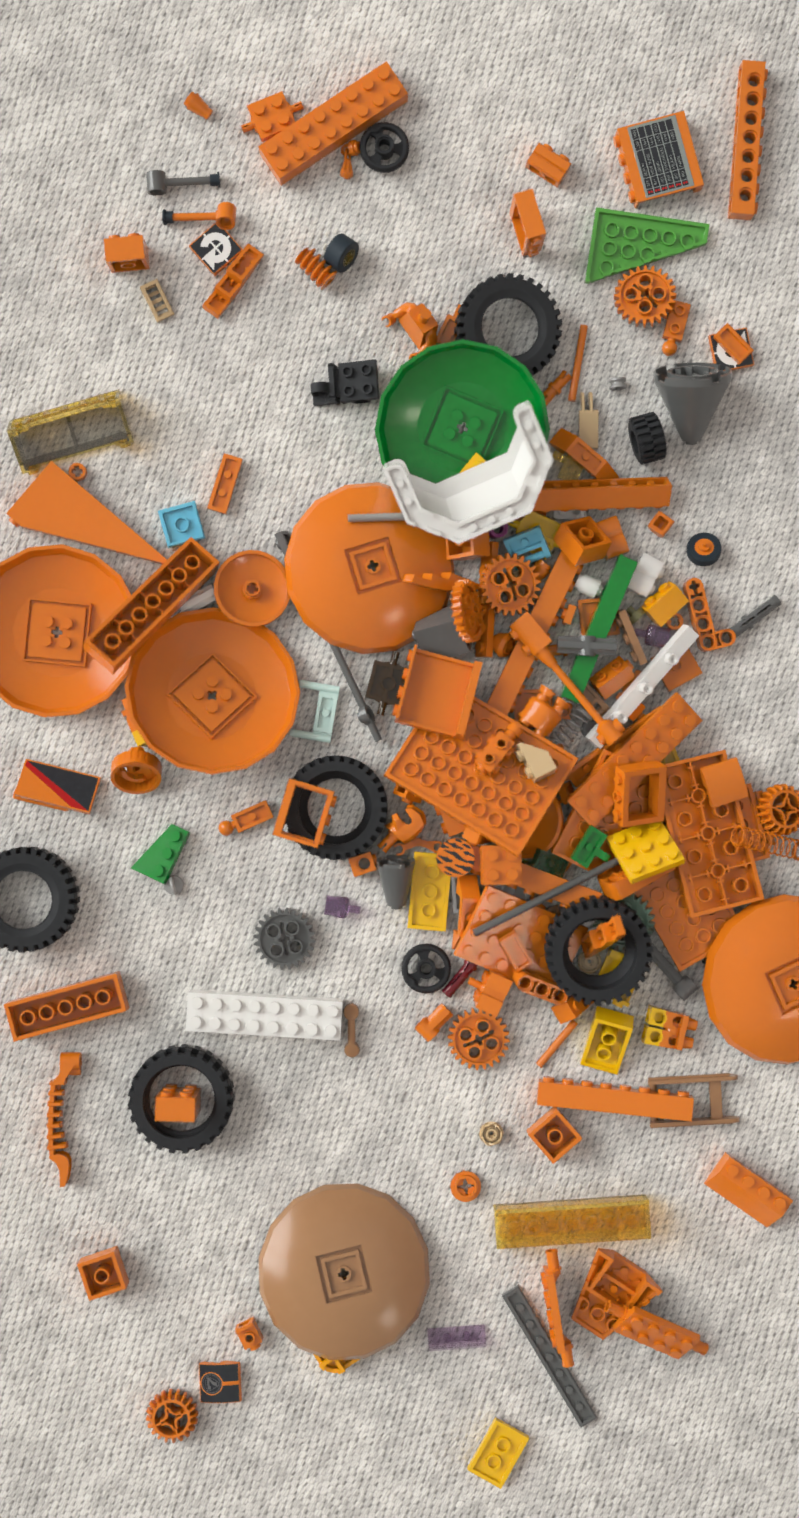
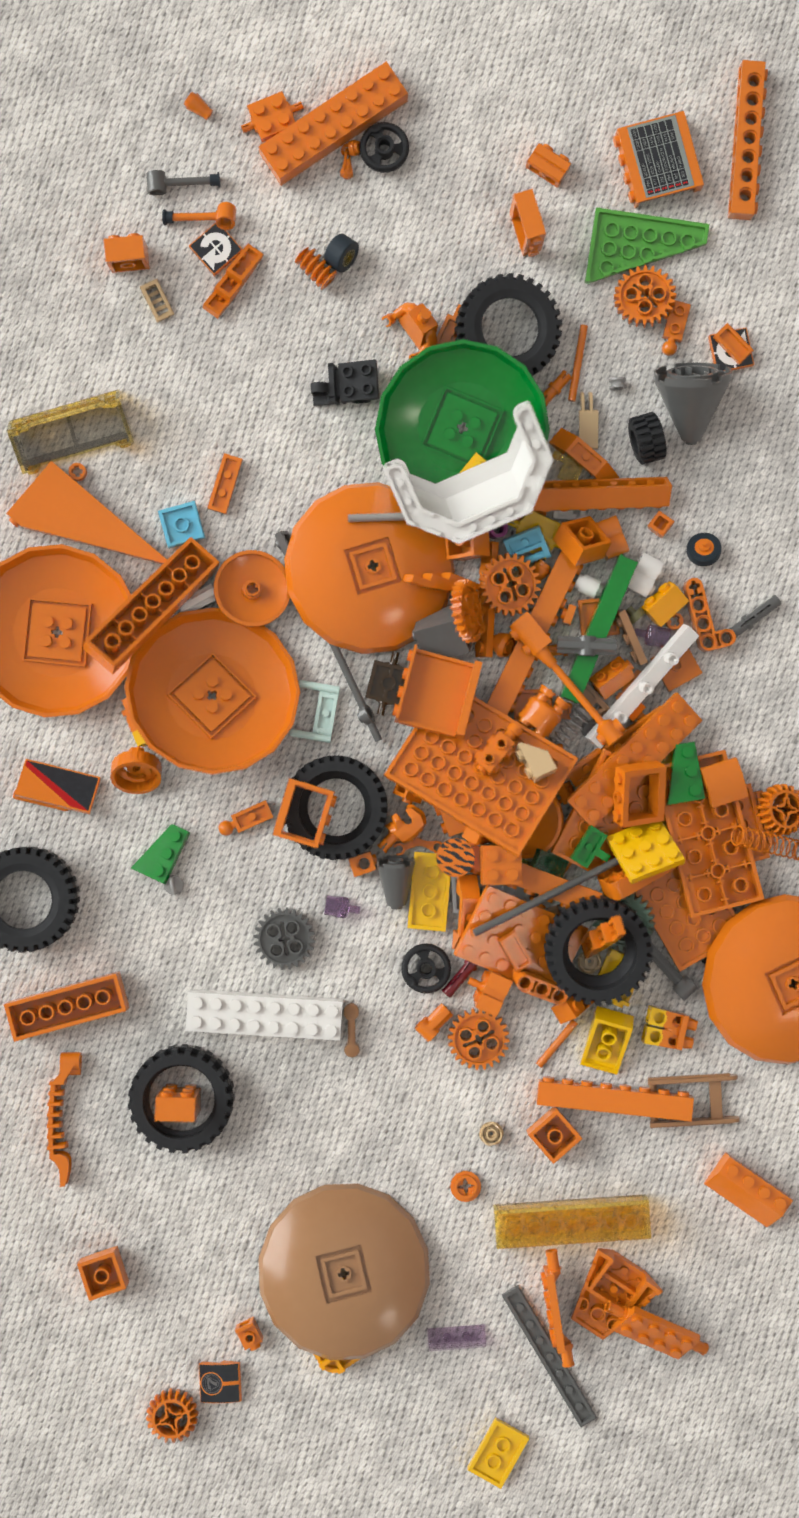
(685, 776): none -> green wing

